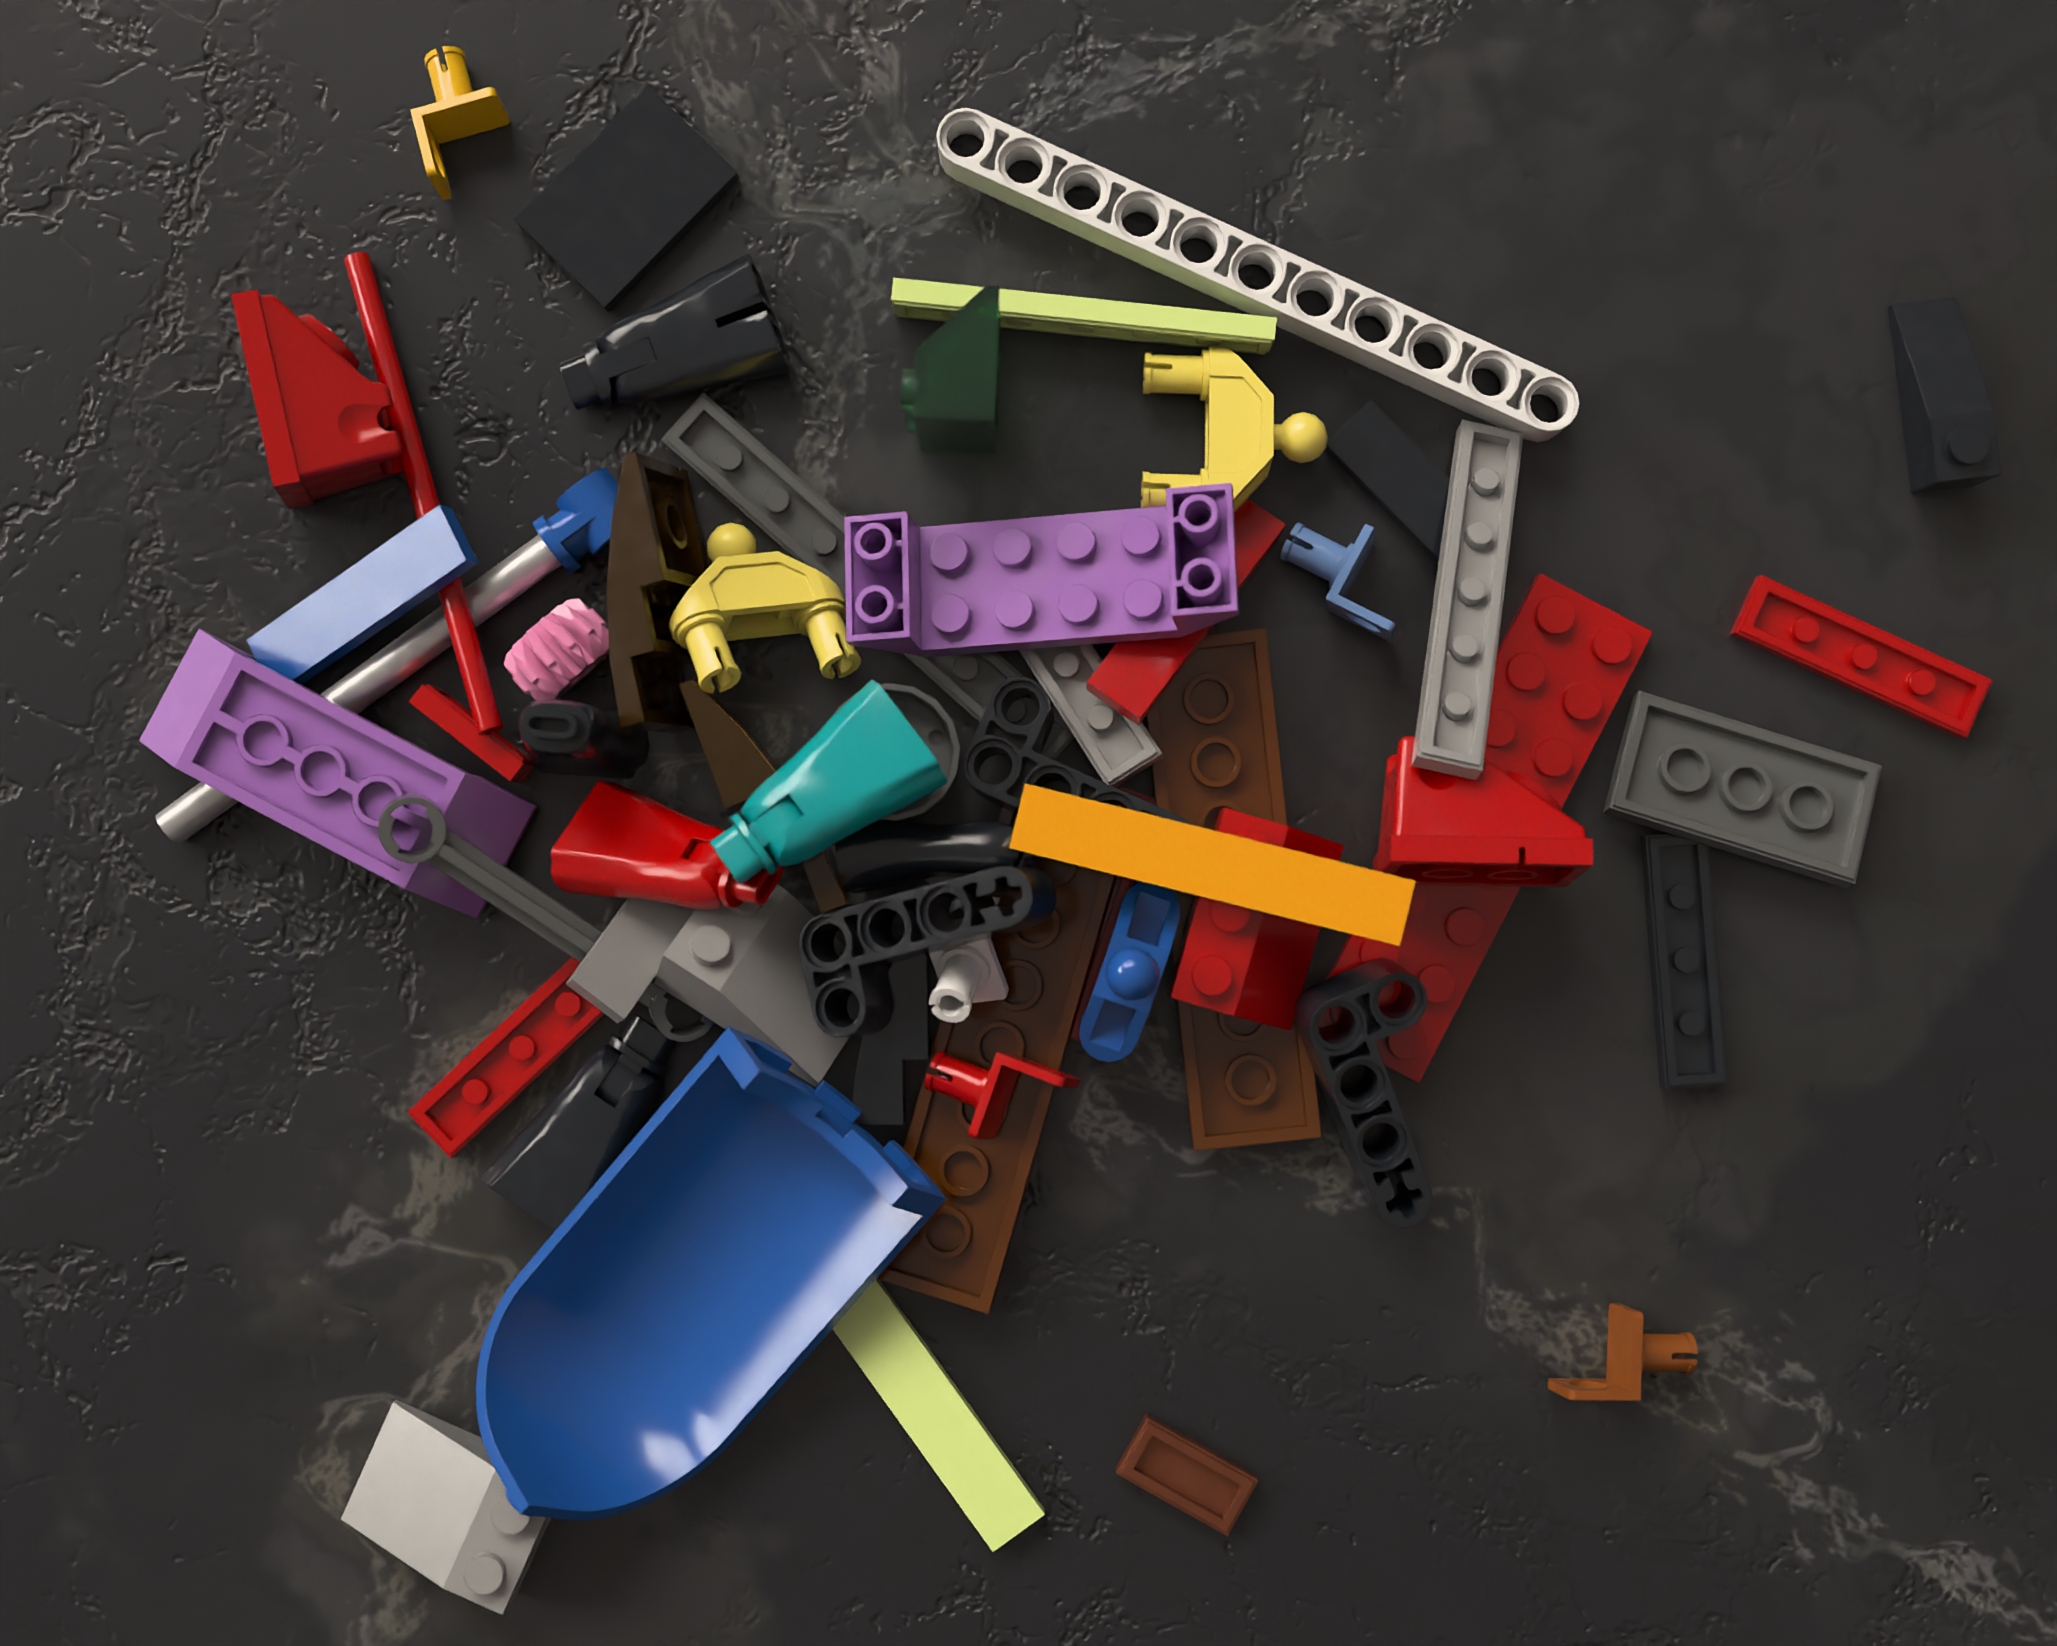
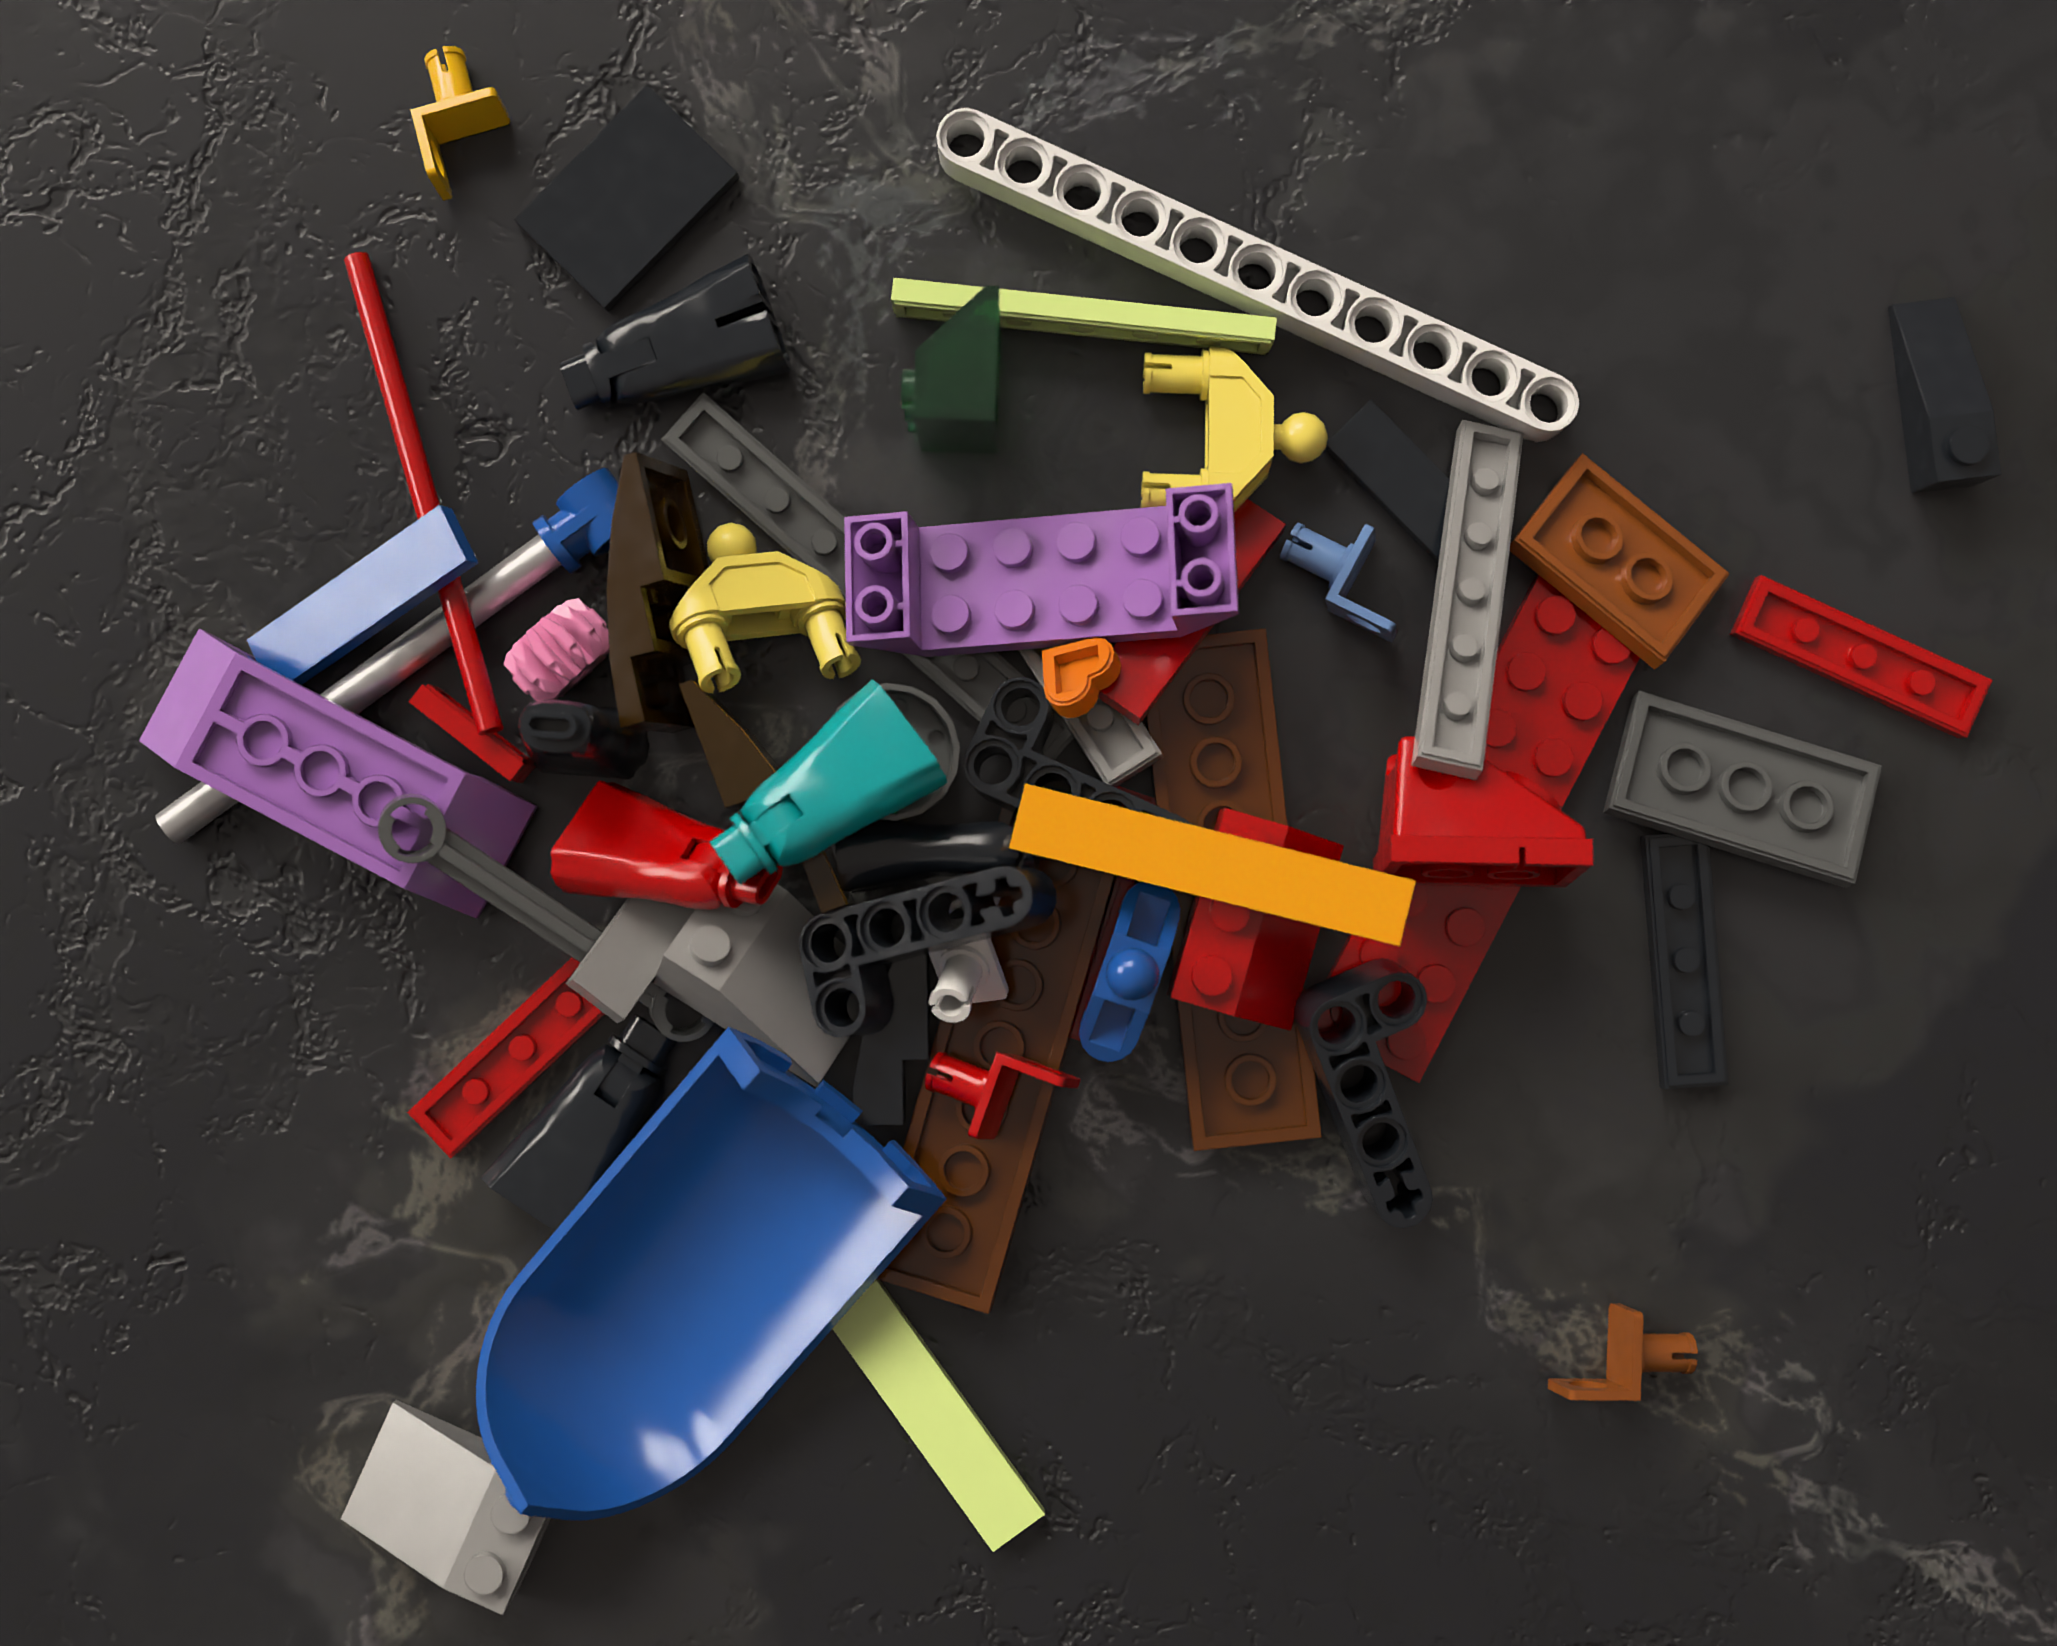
(314, 409): red piece -> none
(1077, 673): none -> orange tile
(1186, 1474): copper tile -> none
(1618, 561): none -> dark orange tile

